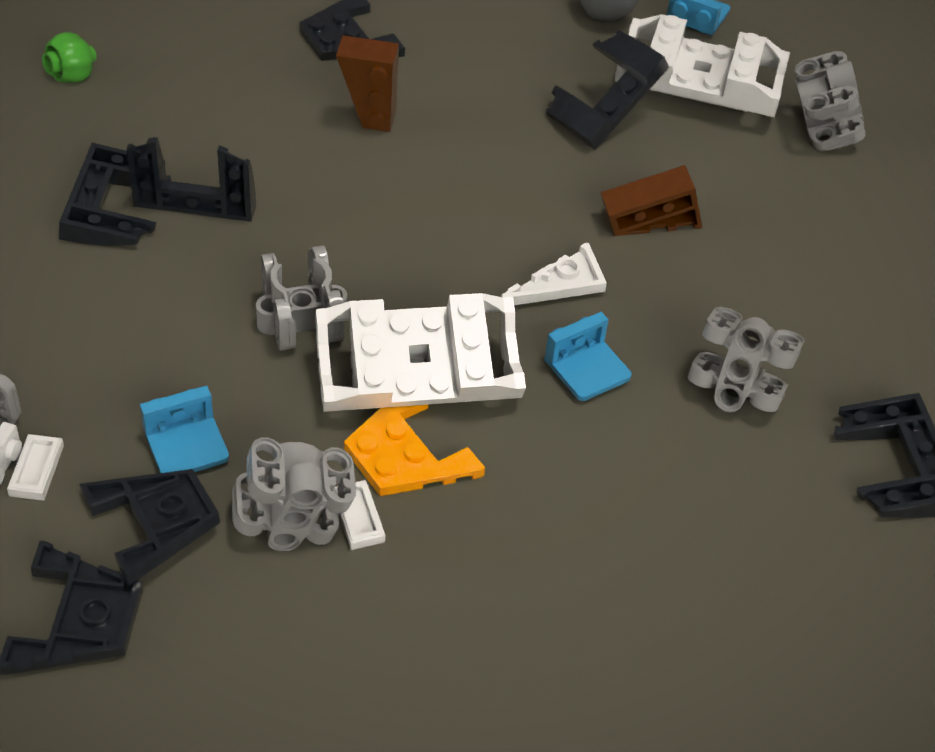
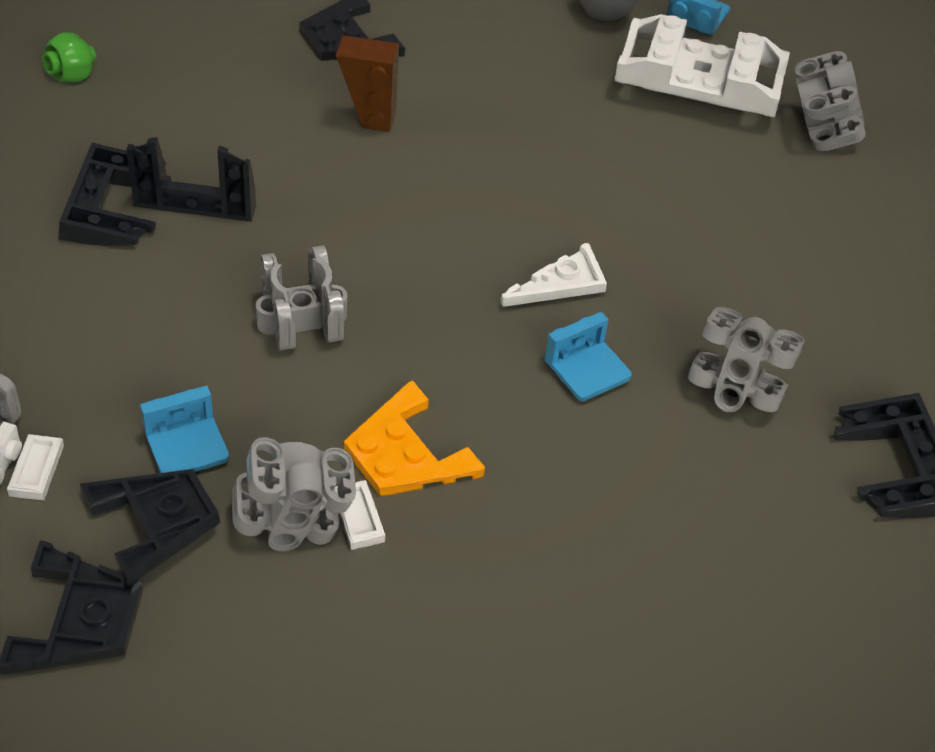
(392, 347): white piece -> none
(643, 70): black wedge -> none
(653, 202): reddish brown wedge -> none

